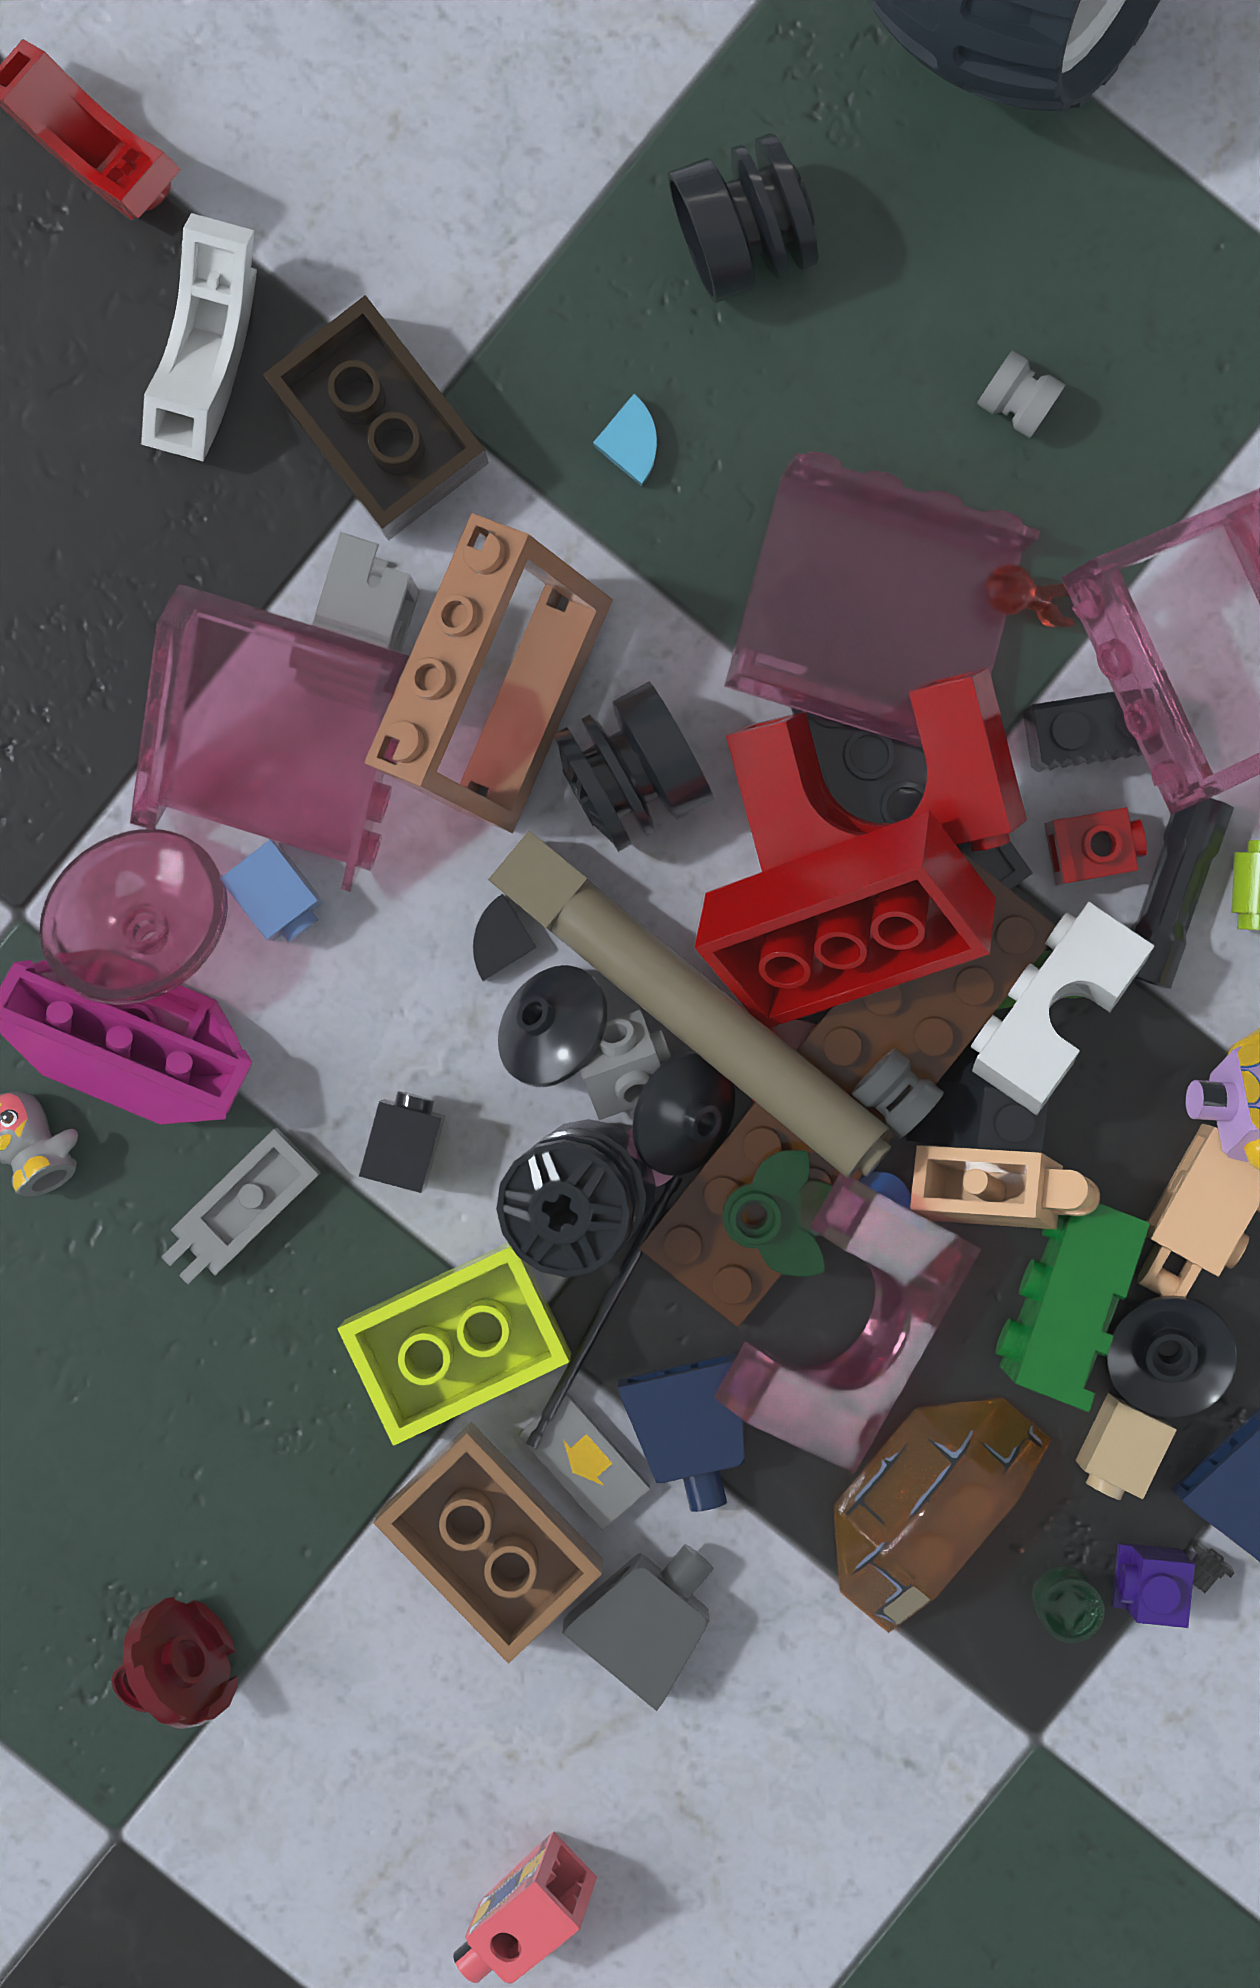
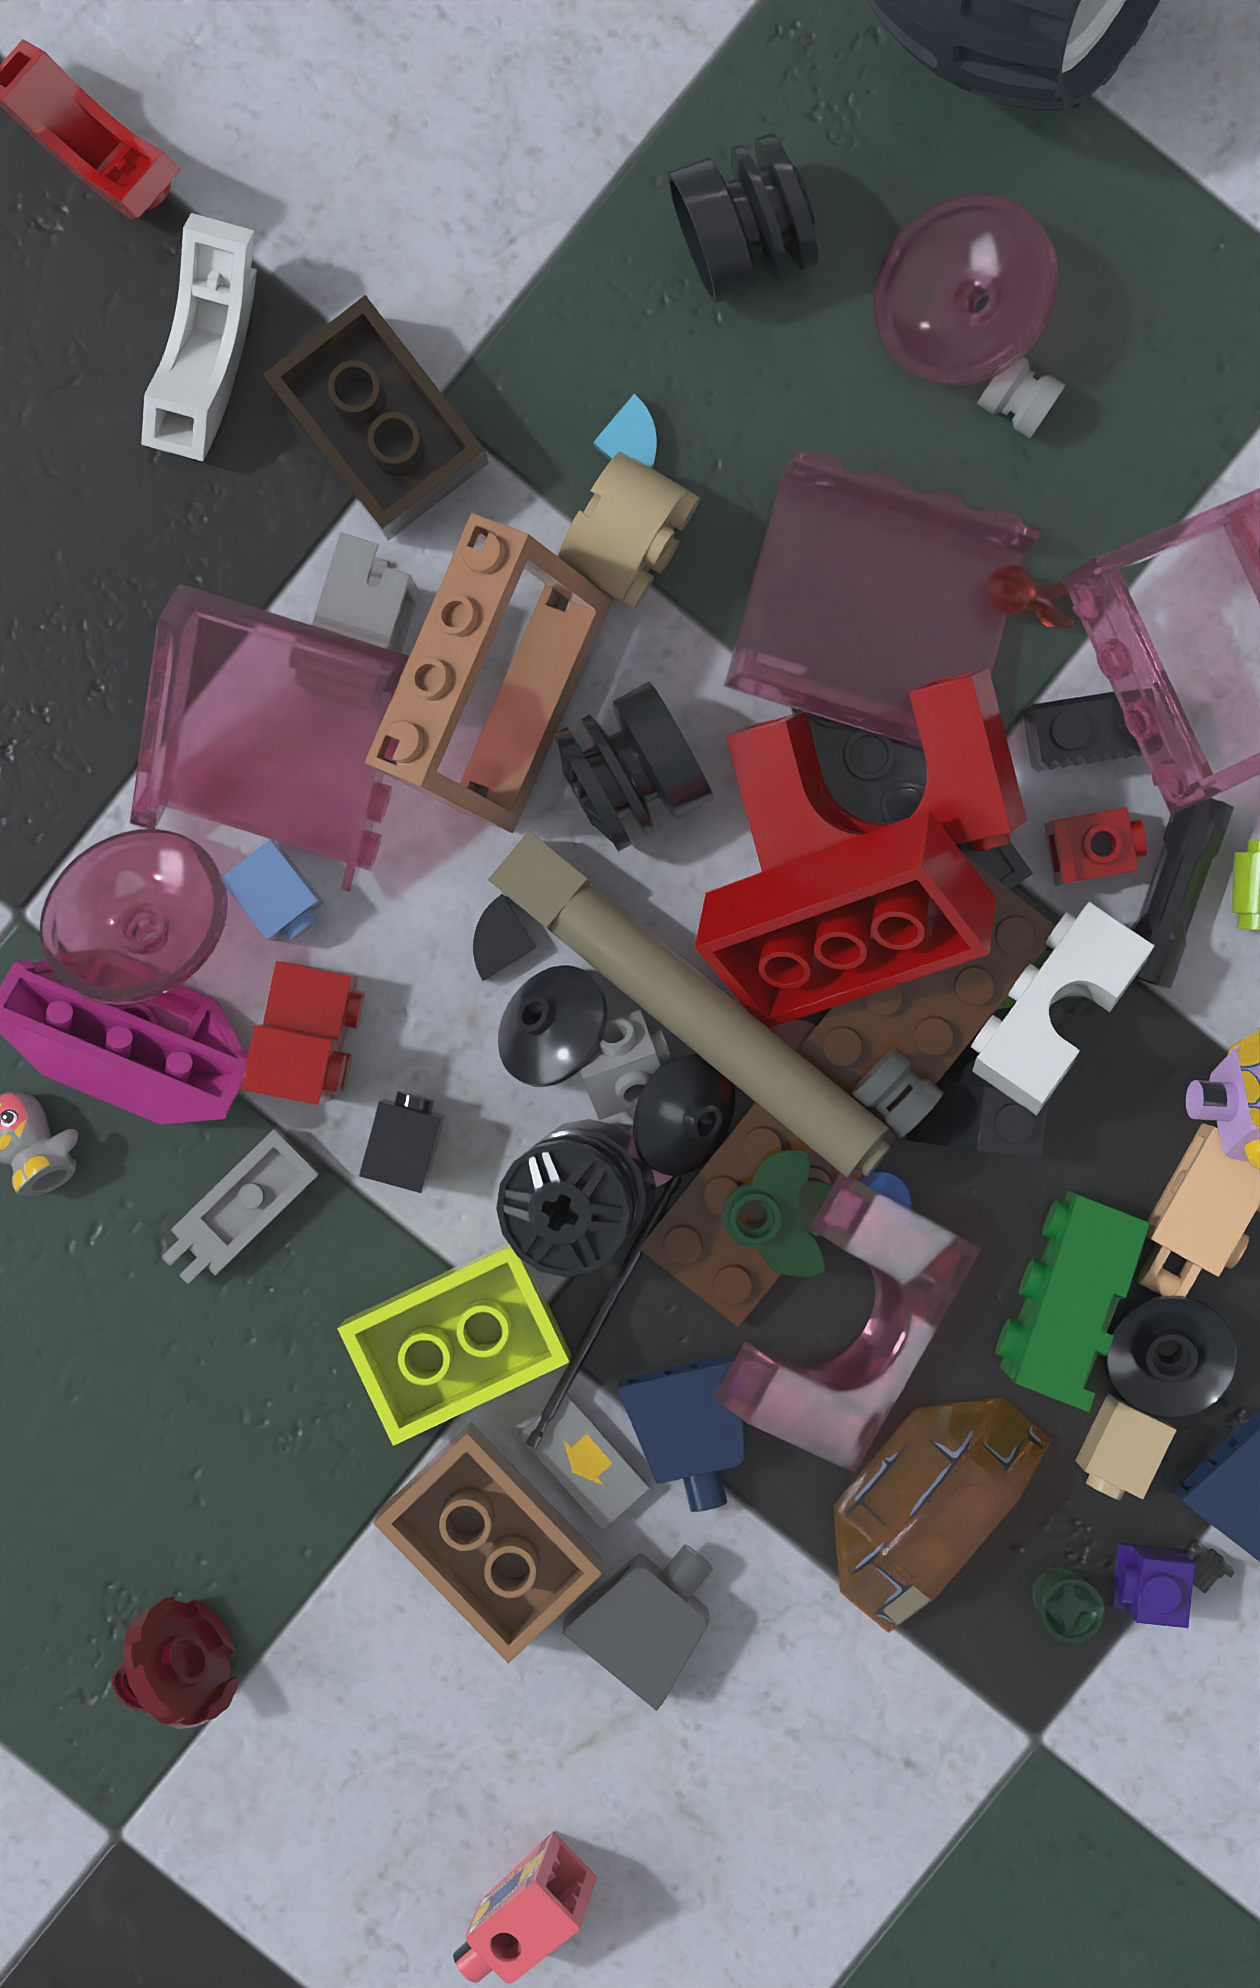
(303, 1035): none -> red brick
(627, 528): none -> tan brick
(941, 270): none -> clear pink dish
(997, 1188): light nougat brick -> none

